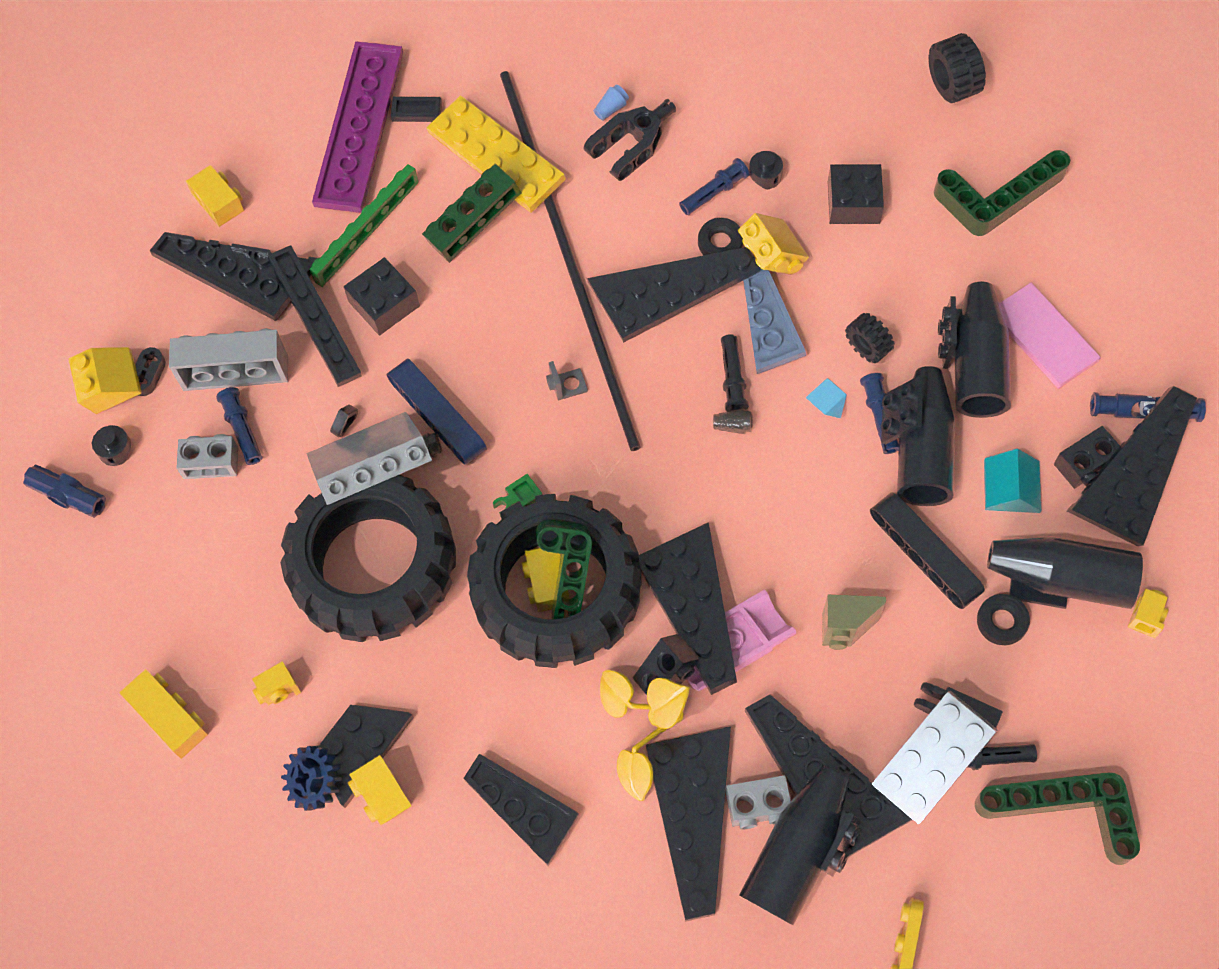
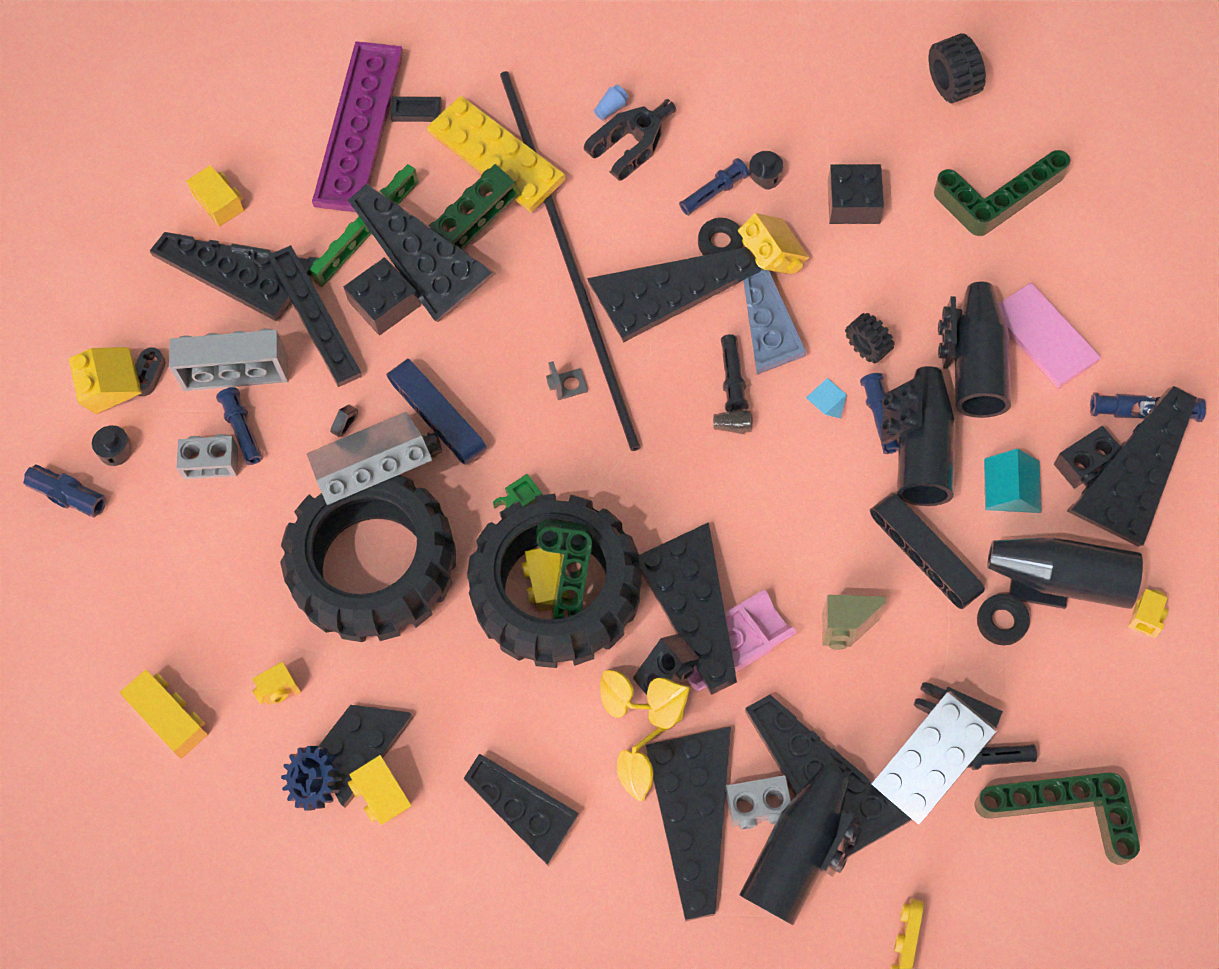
(425, 258): none -> black wing

